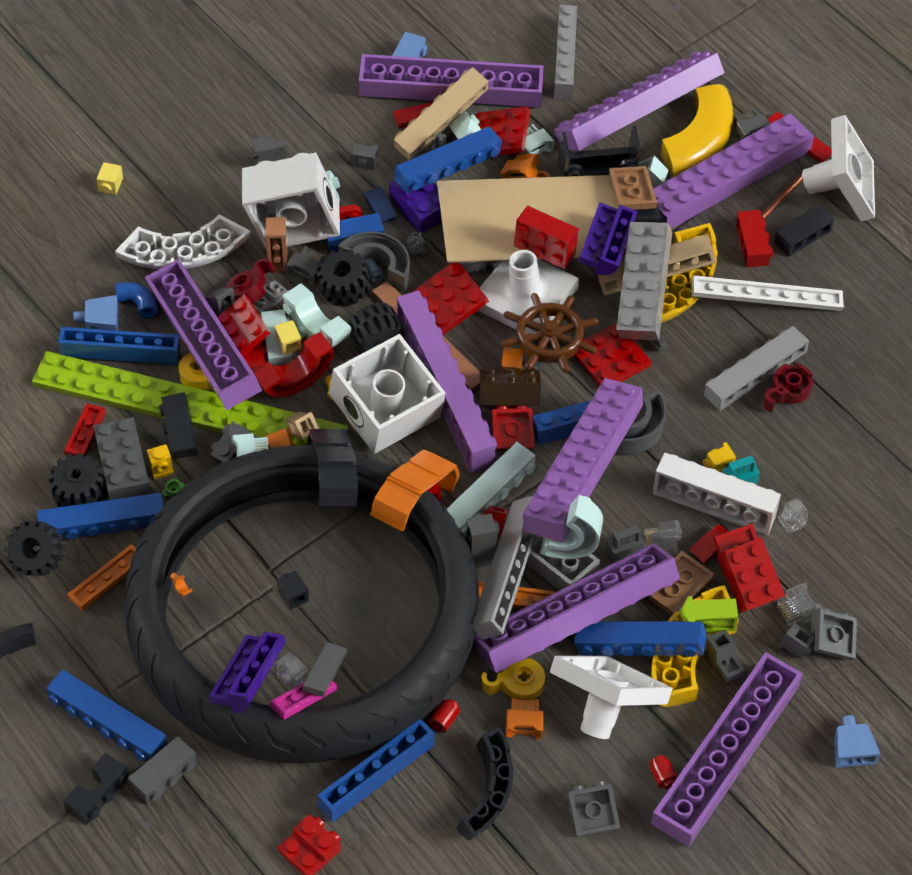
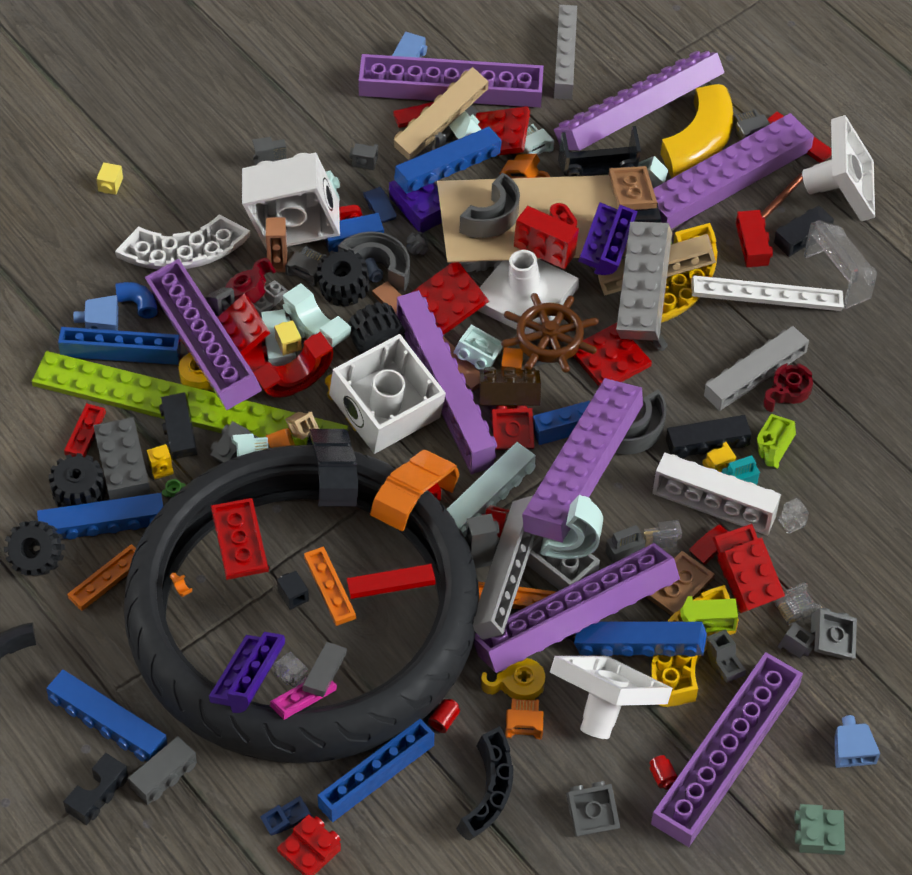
(239, 538): none -> red tile
(285, 817): none -> dark blue slope
(329, 586): none -> orange plate
(391, 581): none -> red tile
(478, 348): none -> light aqua plate
(494, 219): none -> dark grey brick
(563, 213): none -> red plate
(708, 435): none -> black brick
(775, 439): none -> lime piece
(819, 830): none -> sand green plate
(846, 257): none -> clear windscreen

